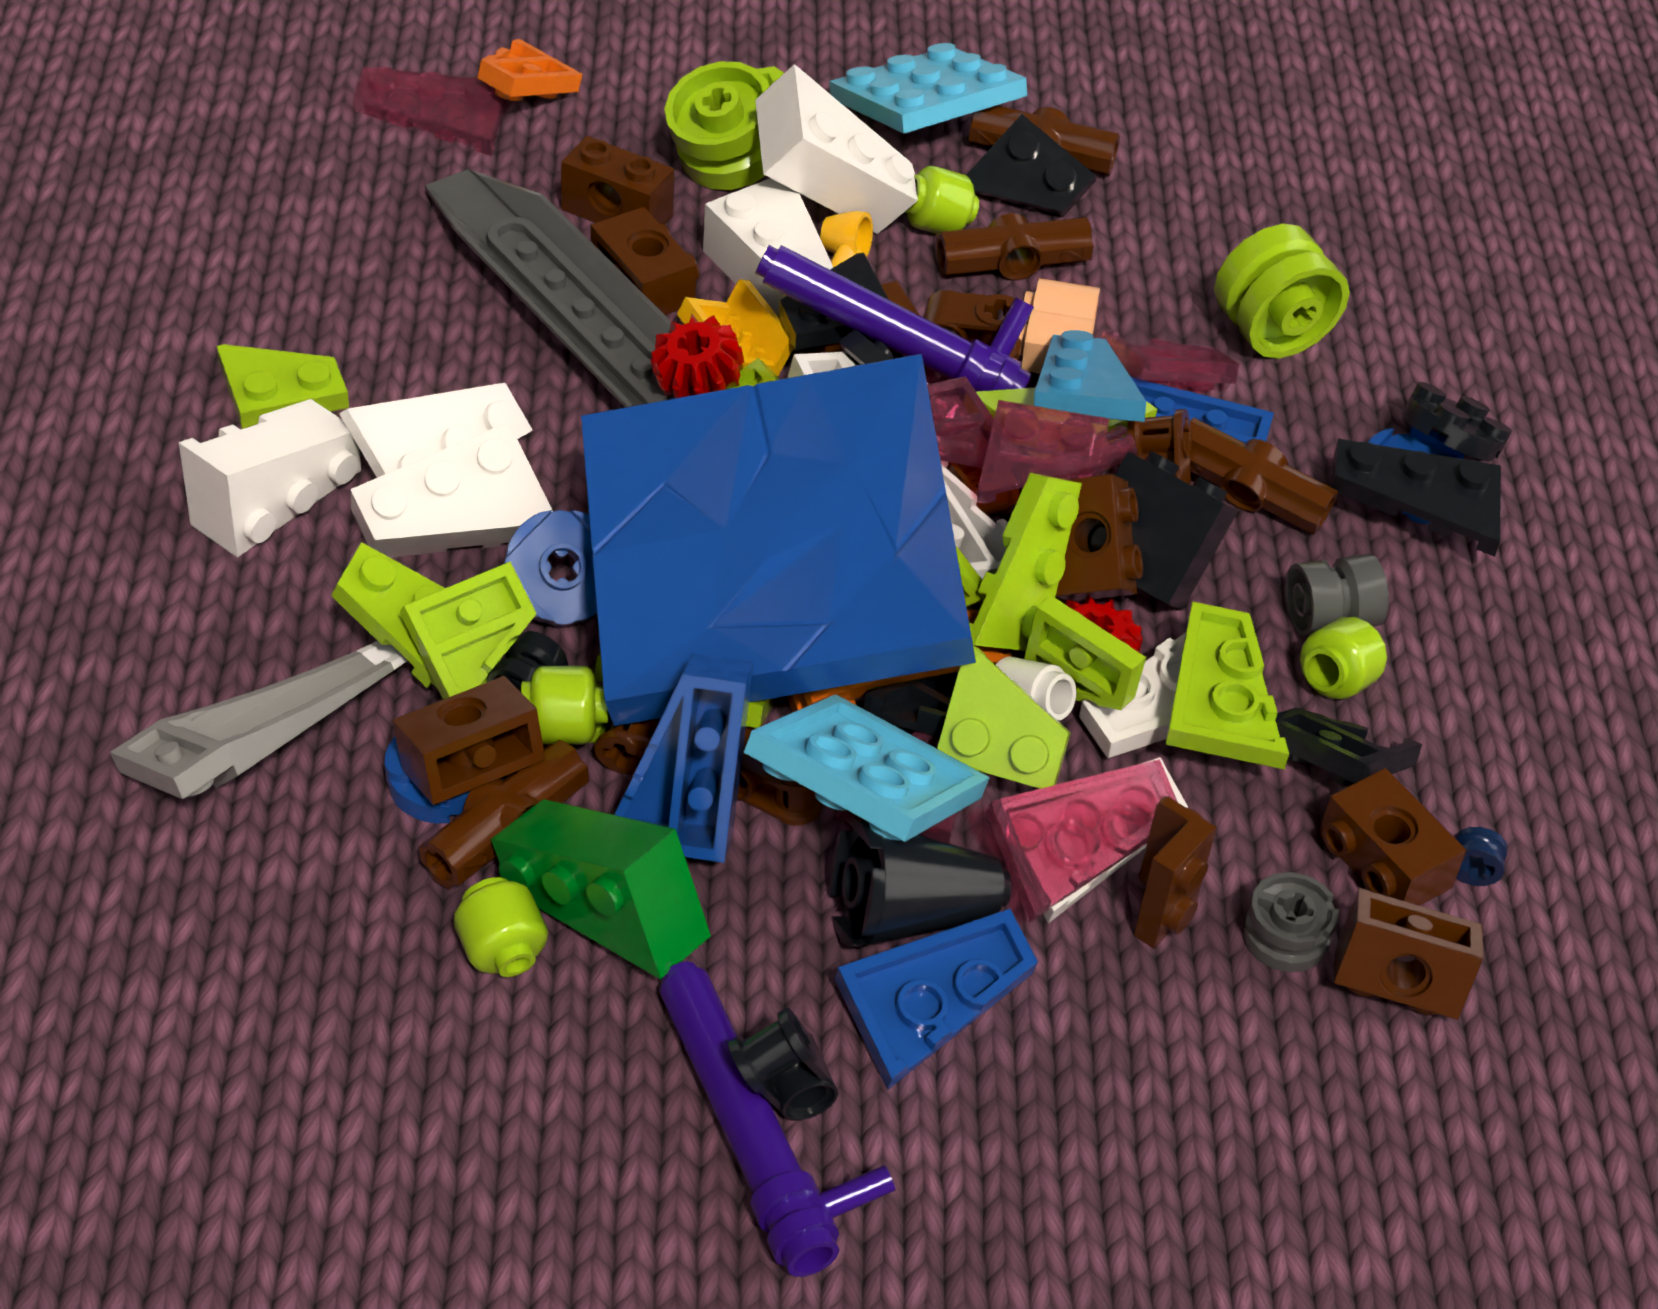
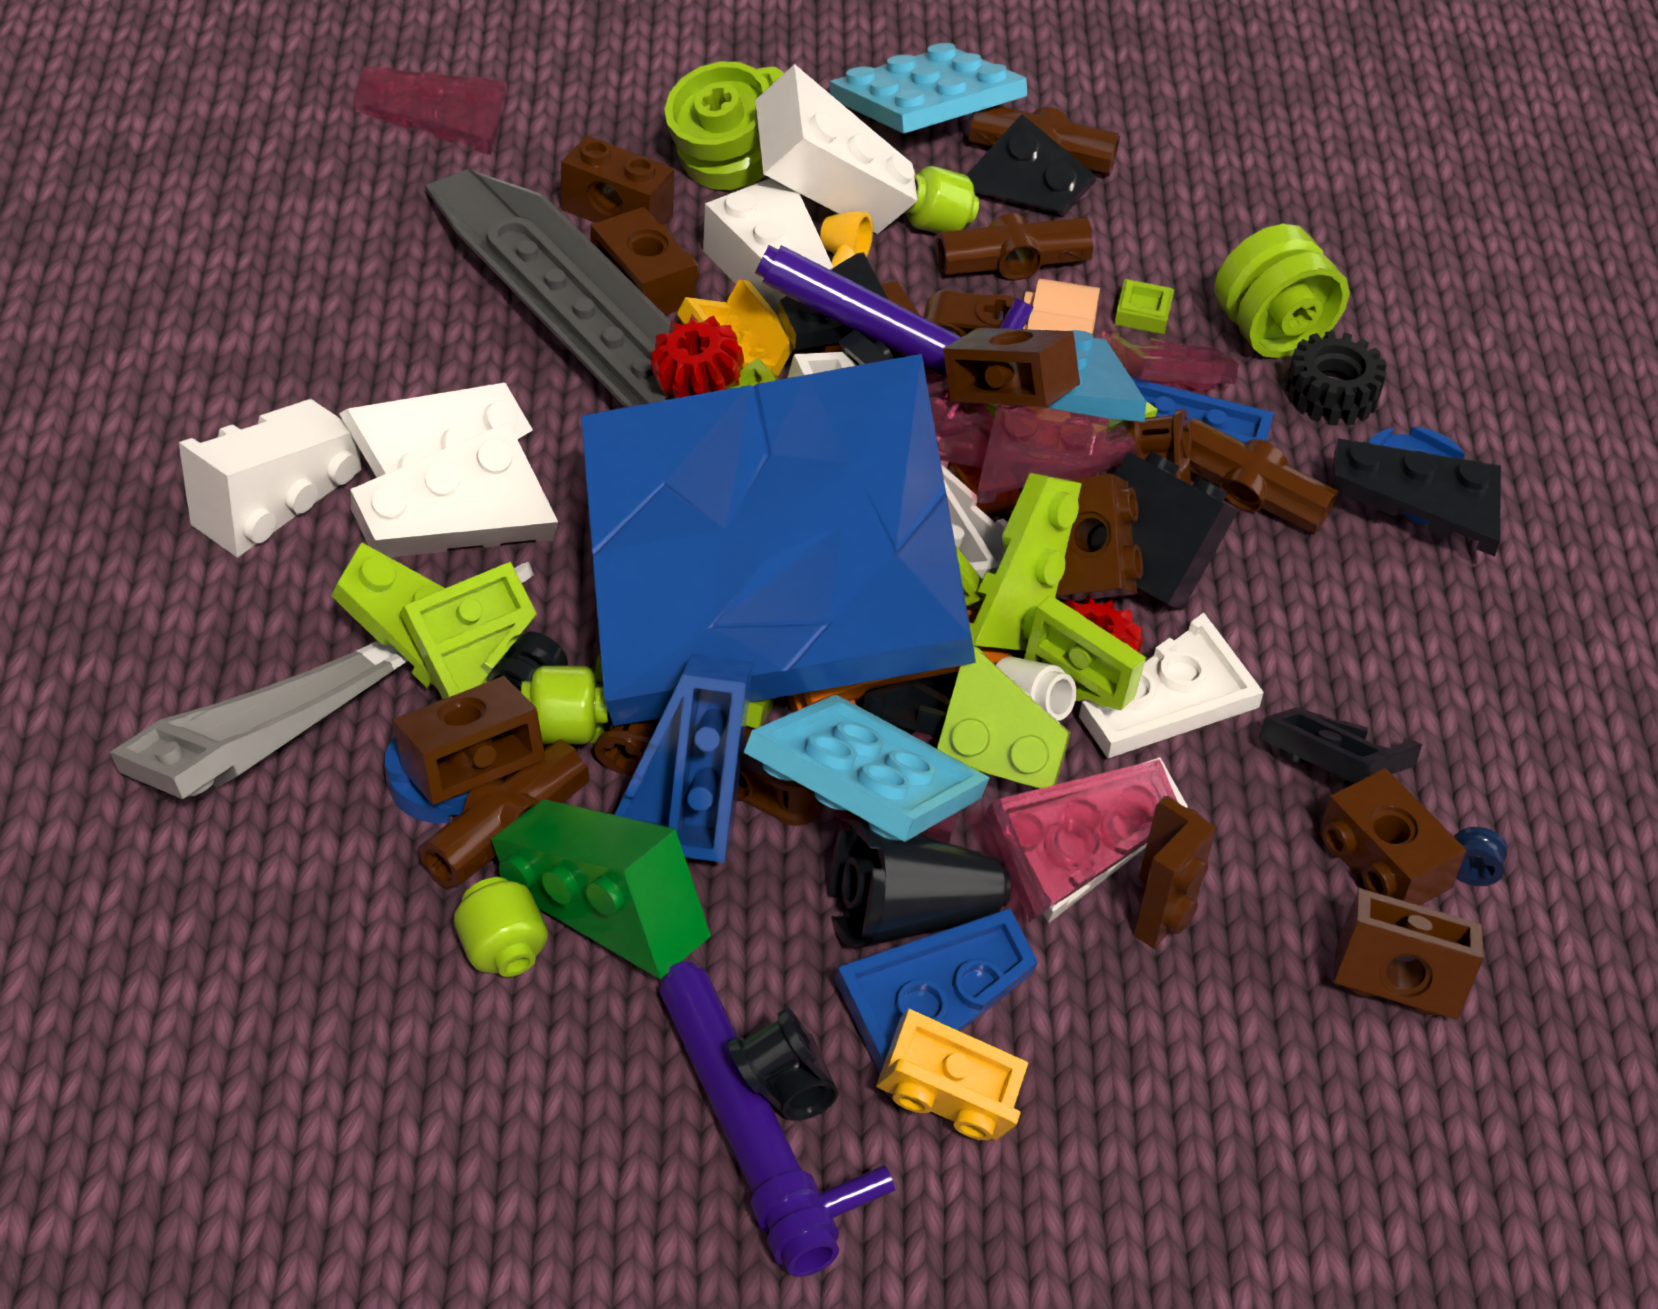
(276, 379): lime wing -> none
(527, 73): orange wing -> none
(559, 534): plate -> none
(953, 1077): none -> yellow bracket
(1012, 366): none -> reddish brown brick
(1144, 306): none -> lime tile
(1222, 693): lime wing -> none
(1287, 943): dark grey wheel -> none
(1340, 358): none -> black tyre
(1343, 657): lime head -> none
(1347, 589): dark grey wheel -> none
(1460, 422): black plate -> none

